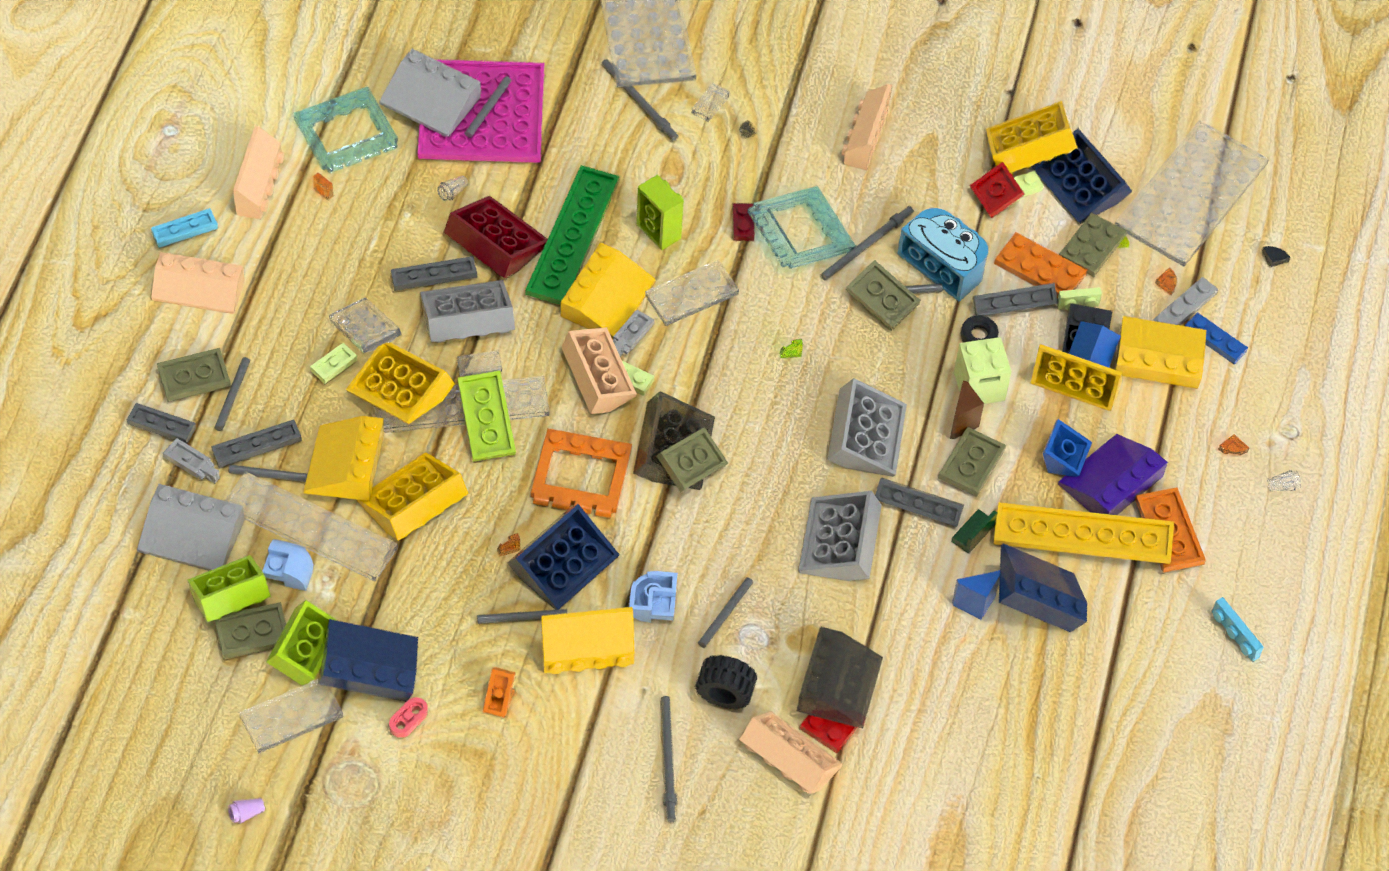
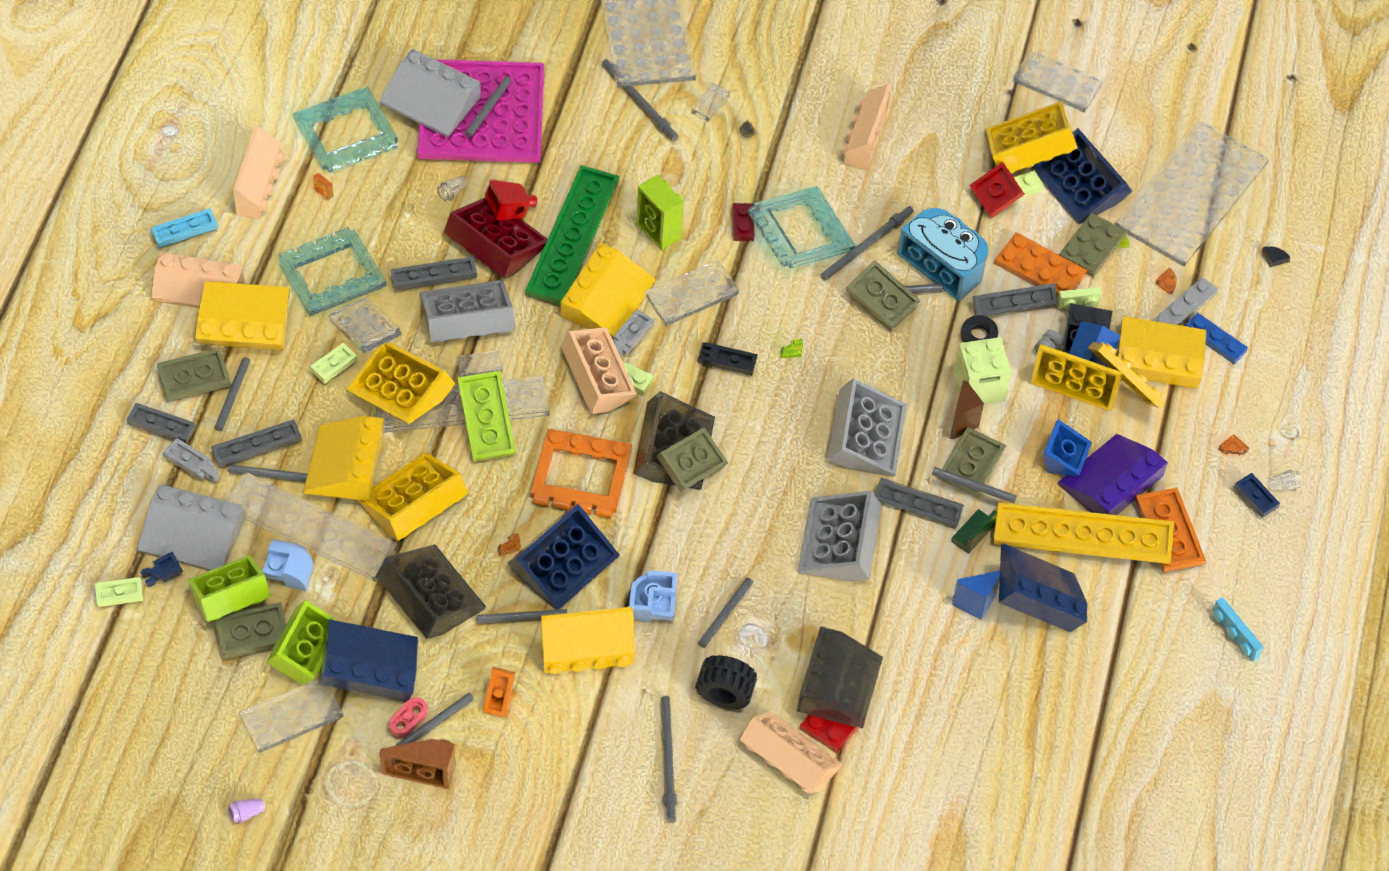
(119, 592): none -> yellowish green plate
(165, 568): none -> dark blue plate
(243, 315): none -> yellow slope
(334, 295): none -> clear light blue hinge
(422, 761): none -> dark orange slope
(429, 590): none -> clear smoke slope
(438, 719): none -> dark grey bar
(508, 200): none -> red torso
(727, 358): none -> black hinge
(974, 485): none -> dark grey bar
(1051, 339): none -> light grey wheel
(1057, 81): none -> clear plate
(1134, 380): none -> yellow plate
(1256, 495): none -> dark blue plate

